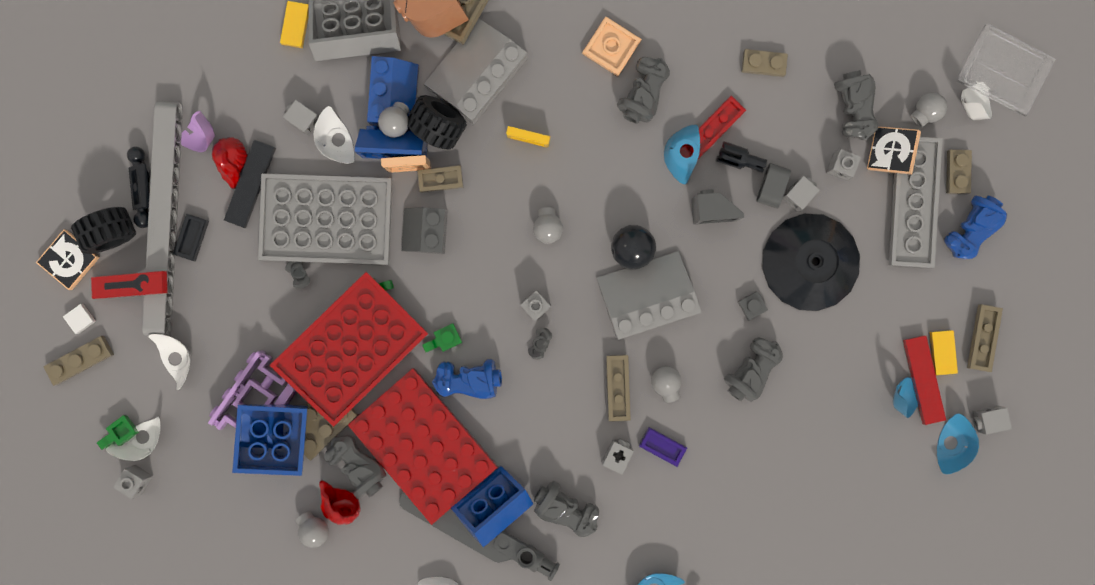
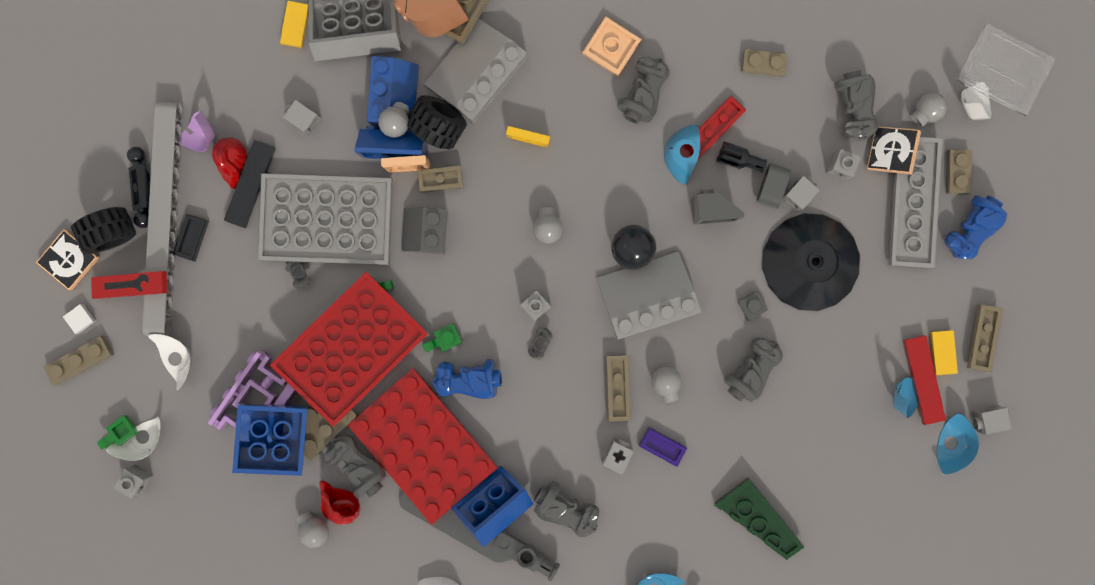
(325, 128): white piece -> none
(752, 510): none -> dark green wing

